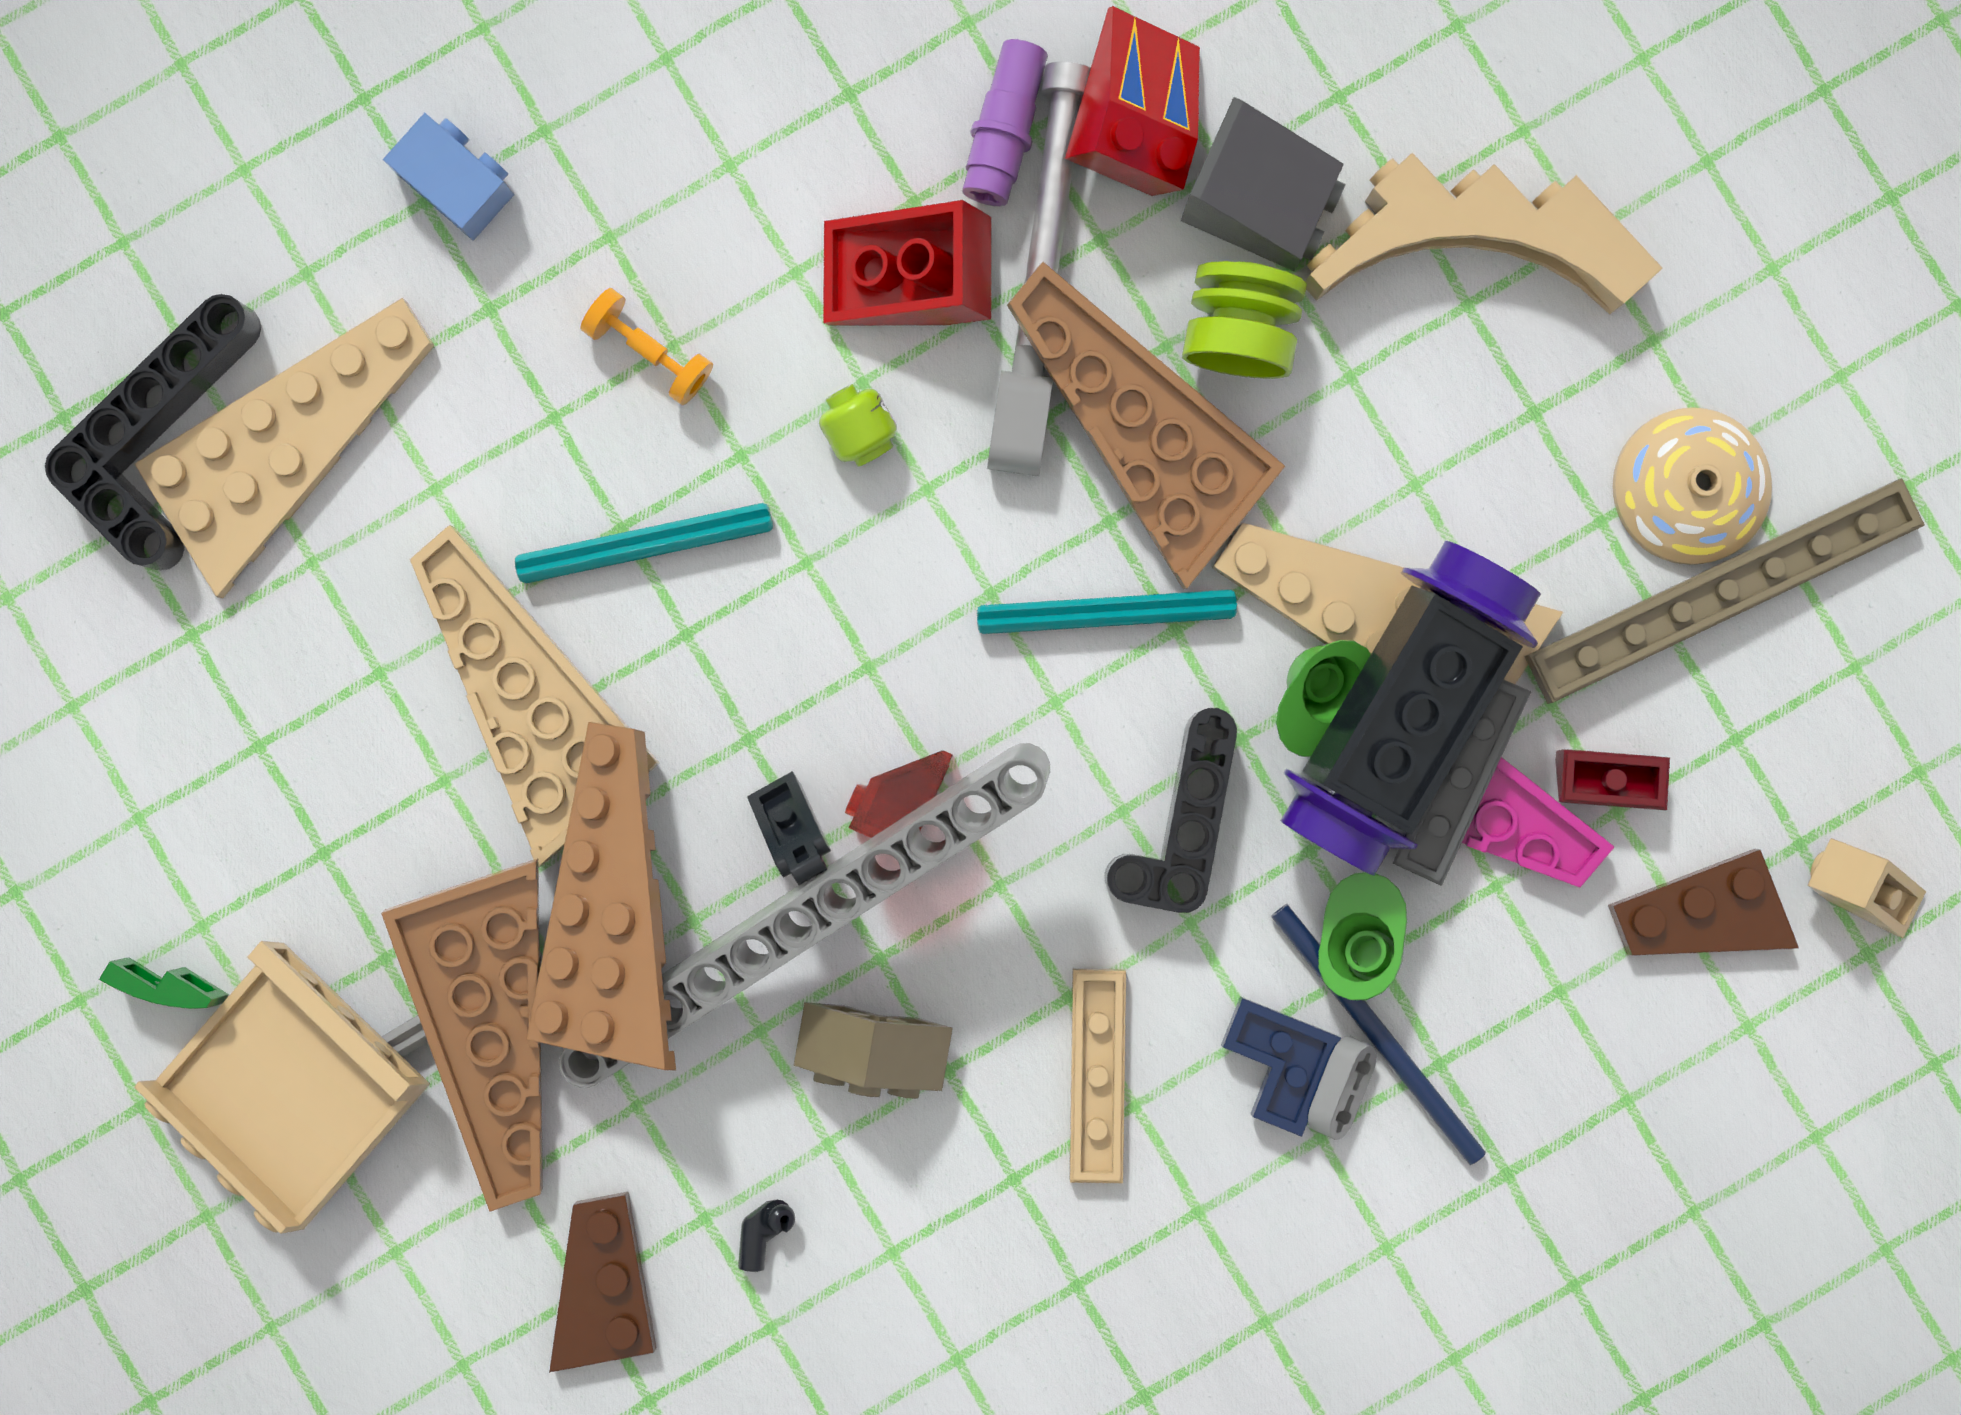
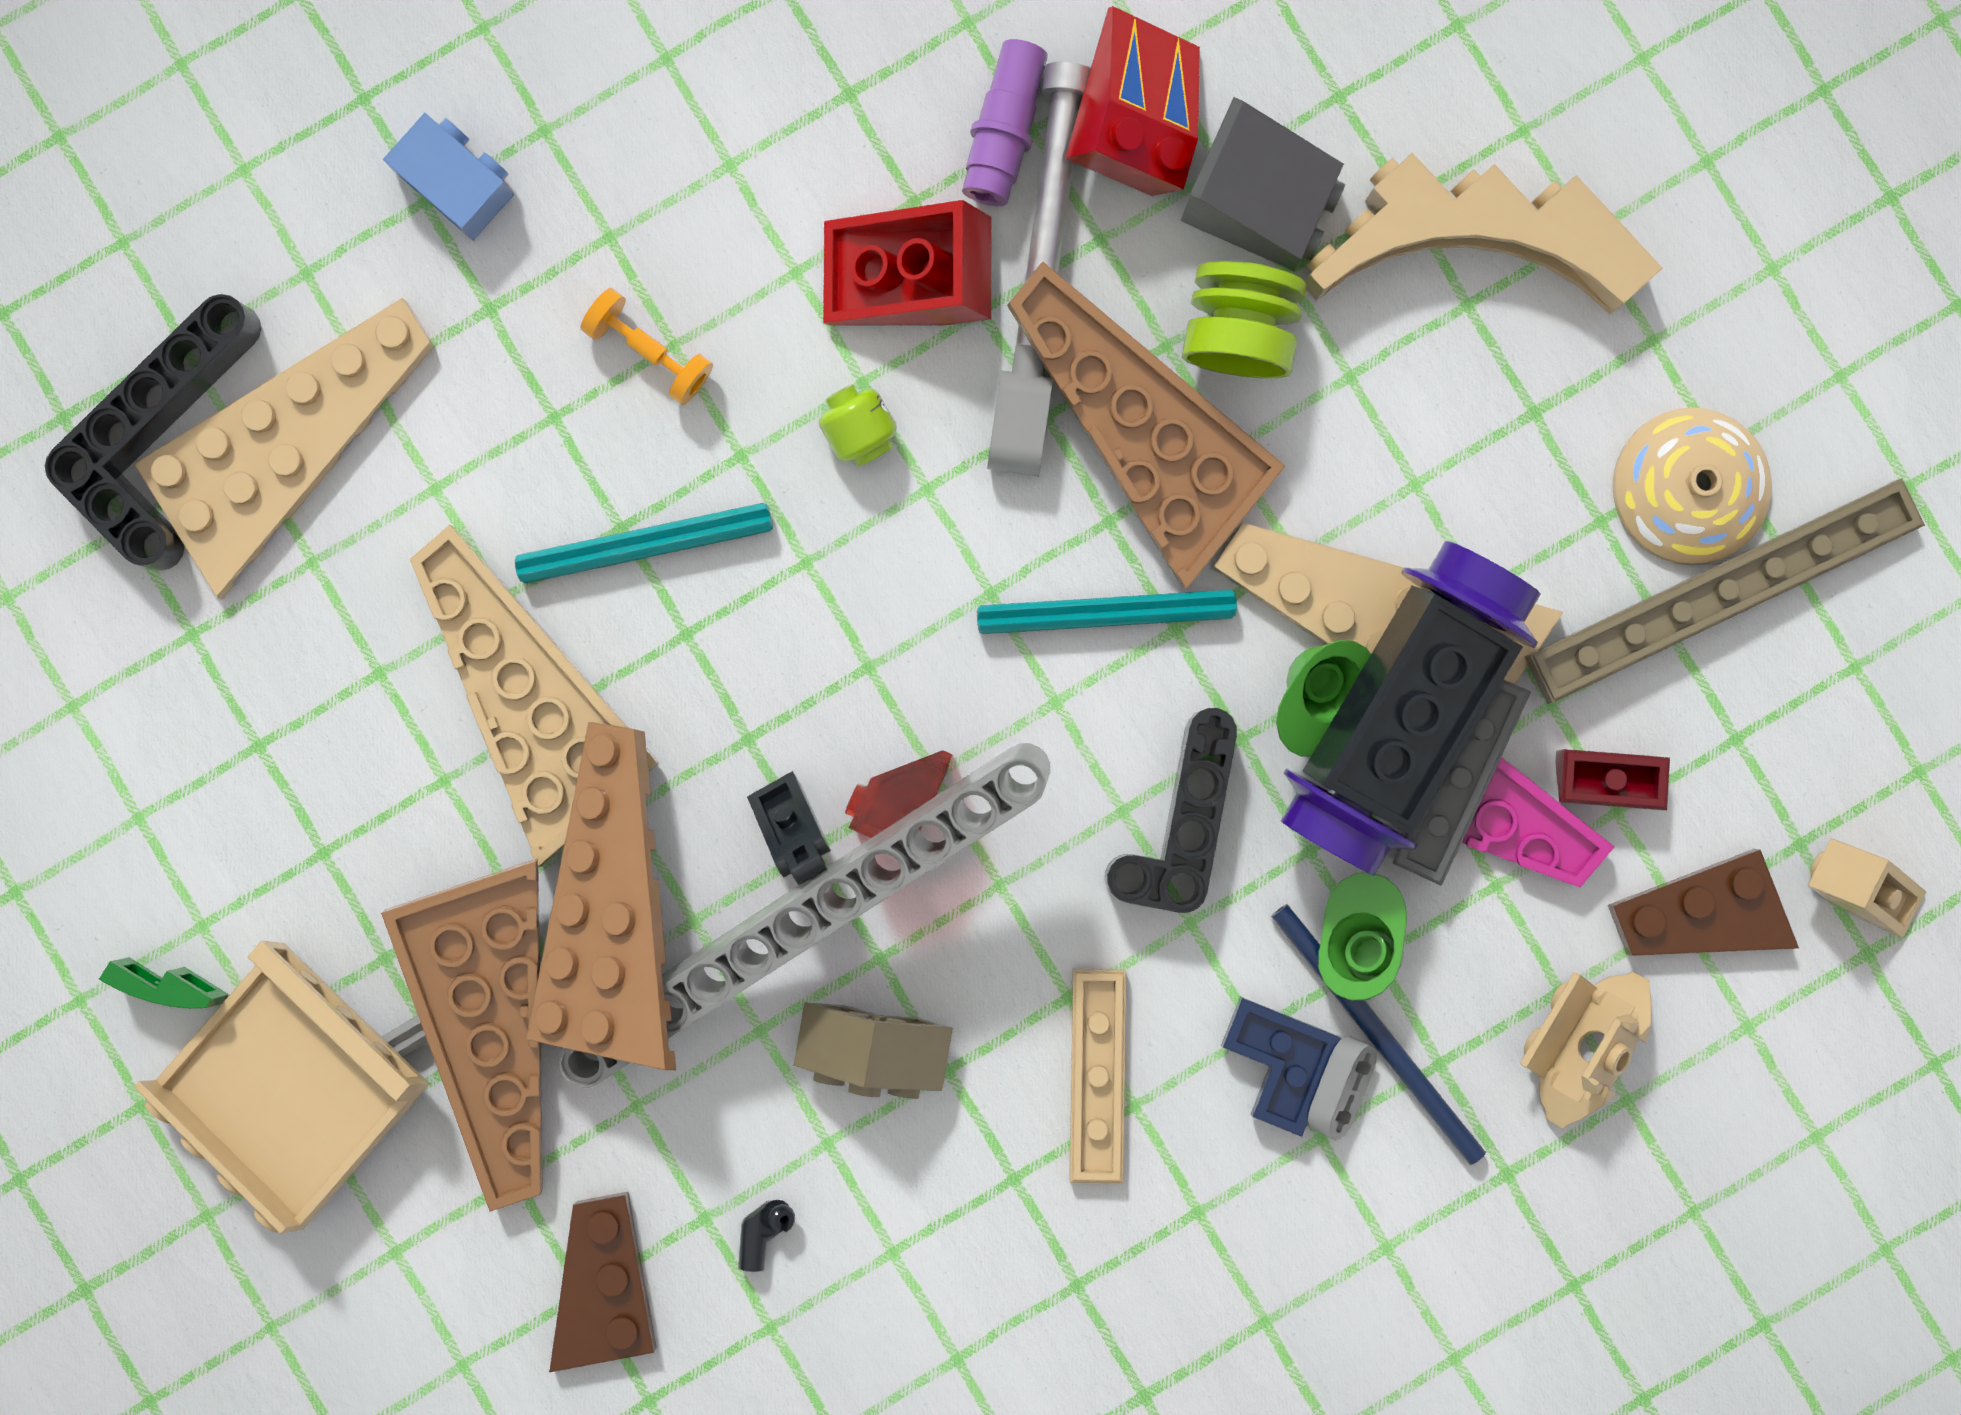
(1569, 1083): none -> tan piece

